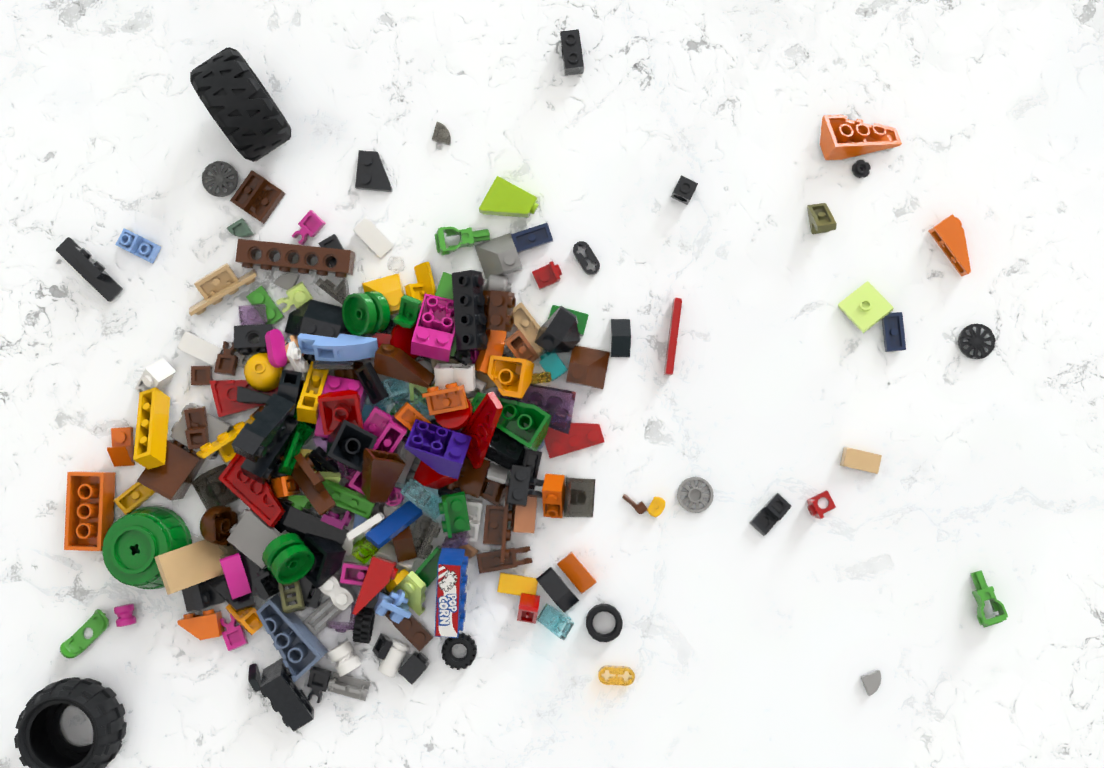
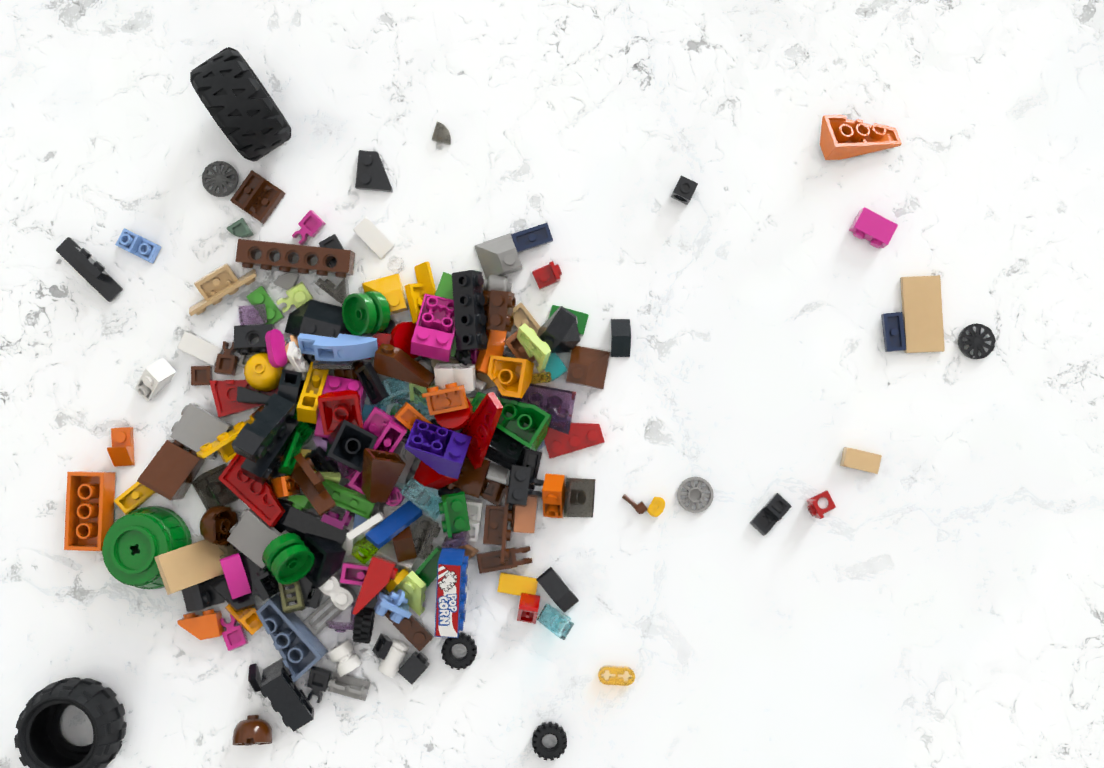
(77, 642): bright green piece -> none
(125, 615): dark pink wheel -> none
(151, 428): yellow brick -> none
(197, 427): reddish brown slope -> none
(252, 732): none -> reddish brown cylinder
(408, 312): green bracket -> none
(467, 238): bright green piece -> none
(508, 200): lime slope -> none
(534, 346): none -> yellowish green wing
(558, 749): none -> black tyre
(571, 52): black brick -> none
(576, 572): orange slope -> none
(590, 255): black beam -> none
(604, 637): black tyre -> none
(673, 335): red tile -> none
(820, 218): olive slope -> none
(856, 169): black plate -> none
(865, 307): yellowish green plate -> none
(871, 681): light grey tile -> none
(873, 228): none -> dark pink brick
(922, 314): none -> tan tile
(952, 241): orange slope -> none
(985, 593): bright green piece -> none

